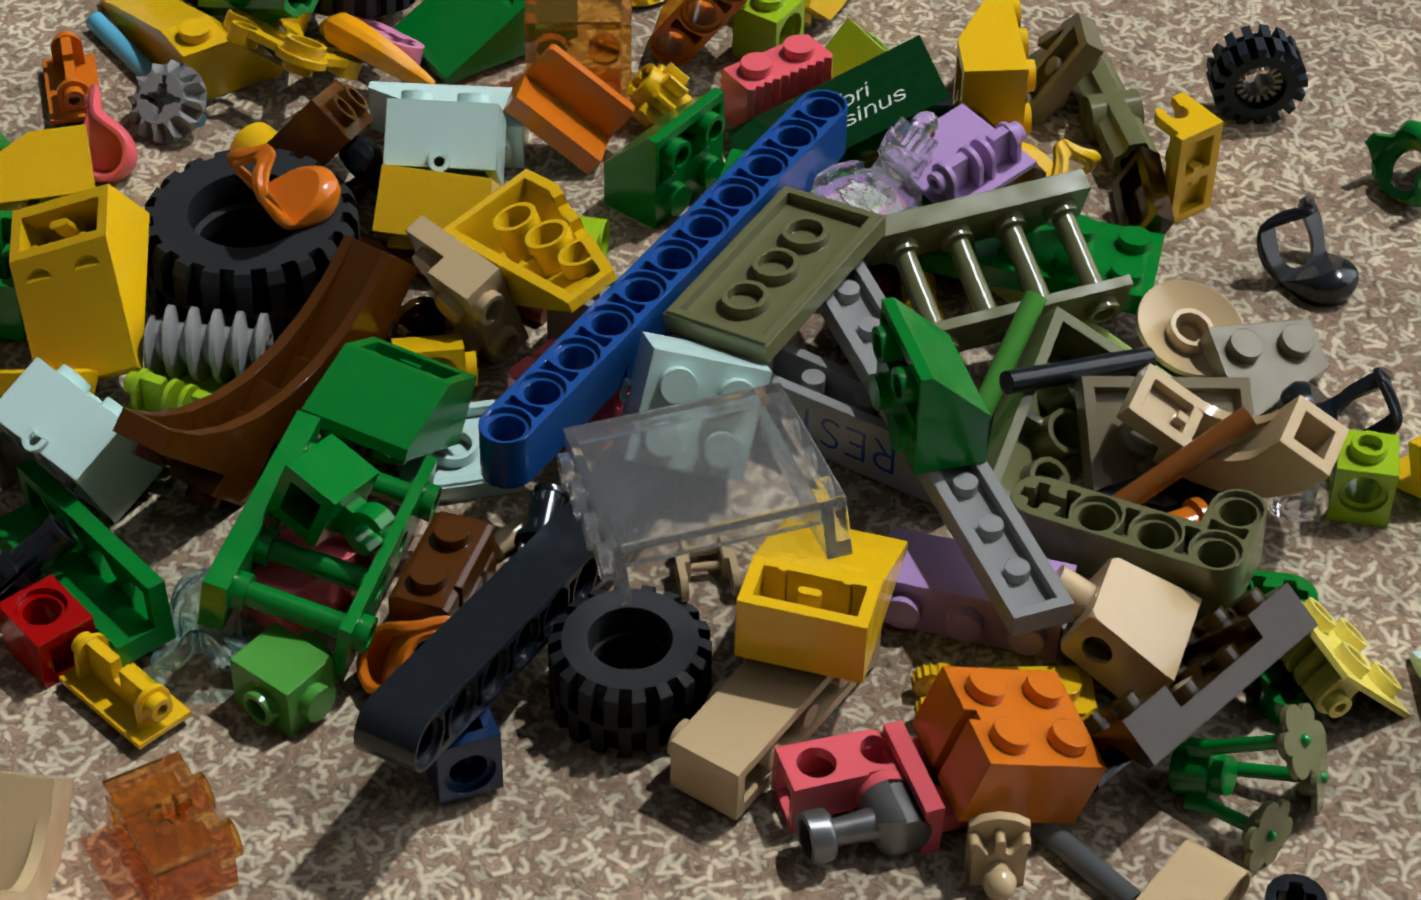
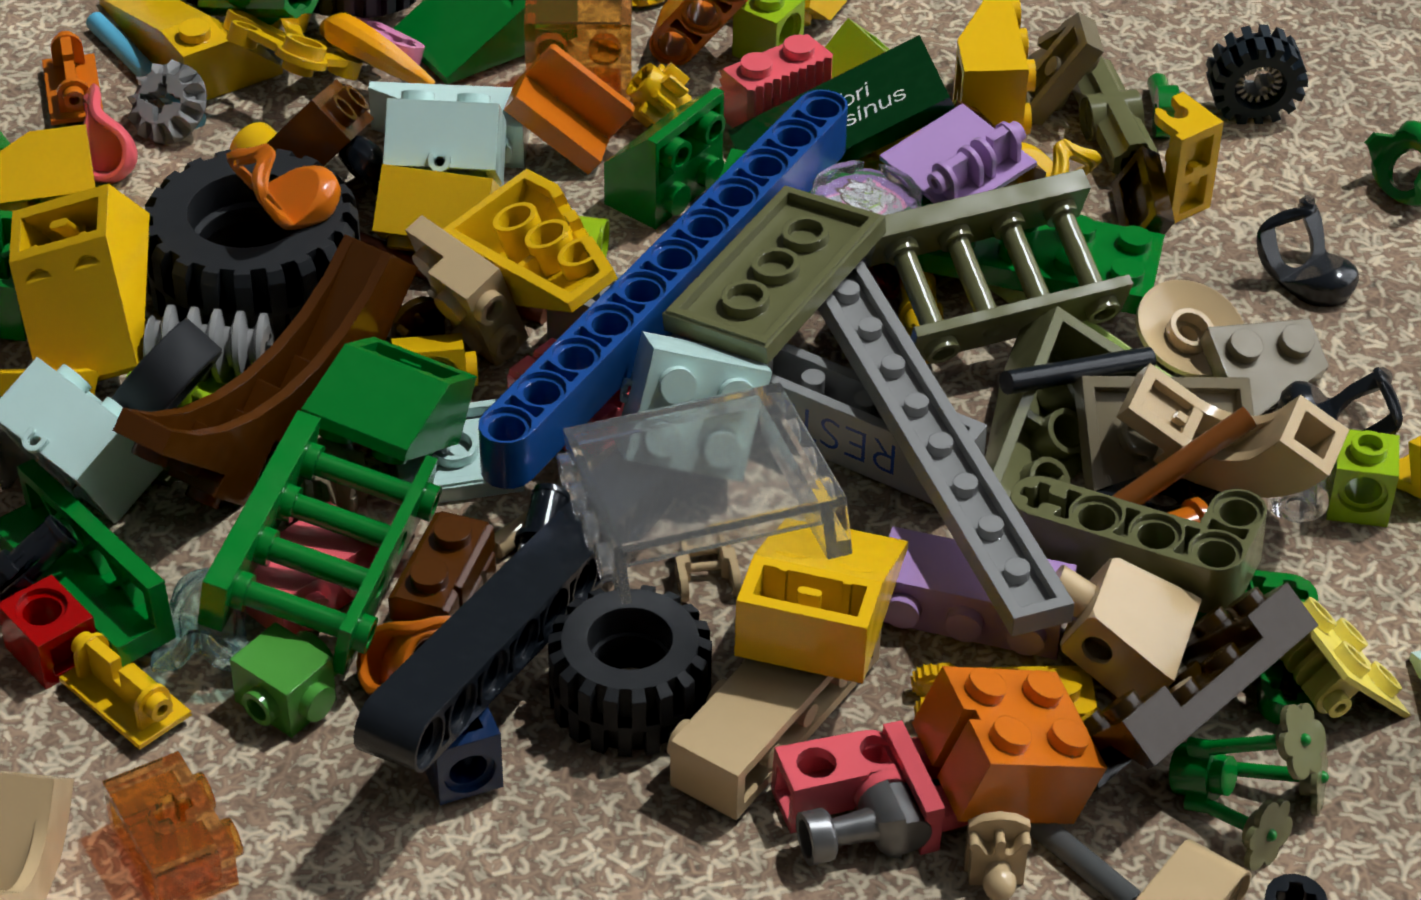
(169, 370): none -> black tyre
(329, 492): green brick -> none
(904, 153): clear piece -> none
(926, 393): green slope -> none
(1011, 347): bright green bar -> none
(1161, 97): none -> green bar

